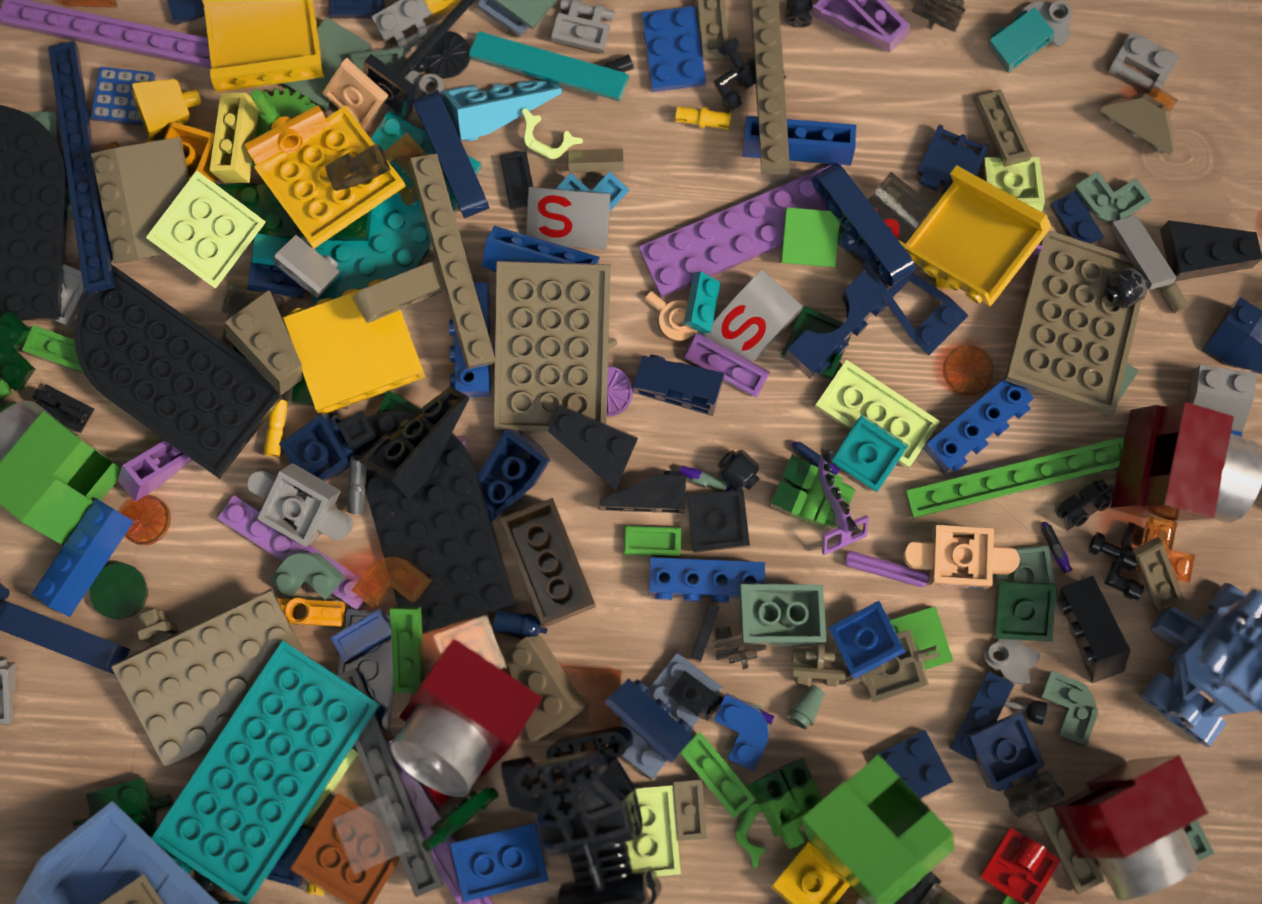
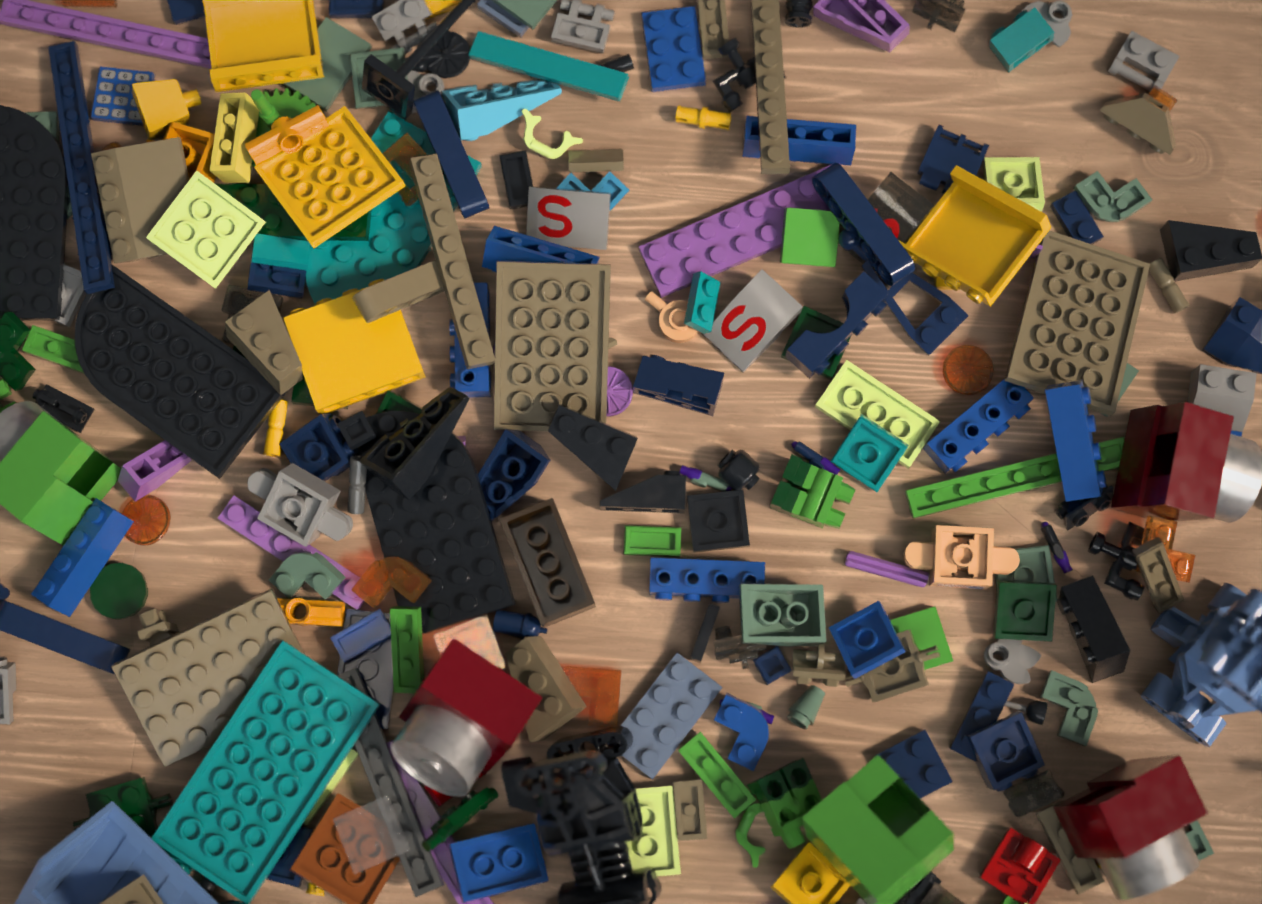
(307, 266): light grey slope -> none
(355, 91): light nougat tile -> none
(355, 170): clear smoke slope -> none
(650, 719): dark blue slope -> none
(695, 696): black bracket -> none
(735, 367): medium lavender tile -> none
(772, 665): none -> dark blue tile
(841, 509): medium lavender piece -> none
(1002, 128): dark tan tile -> none
(1074, 440): none -> blue brick
(1126, 287): black head -> none
(1143, 251): light grey tile -> none

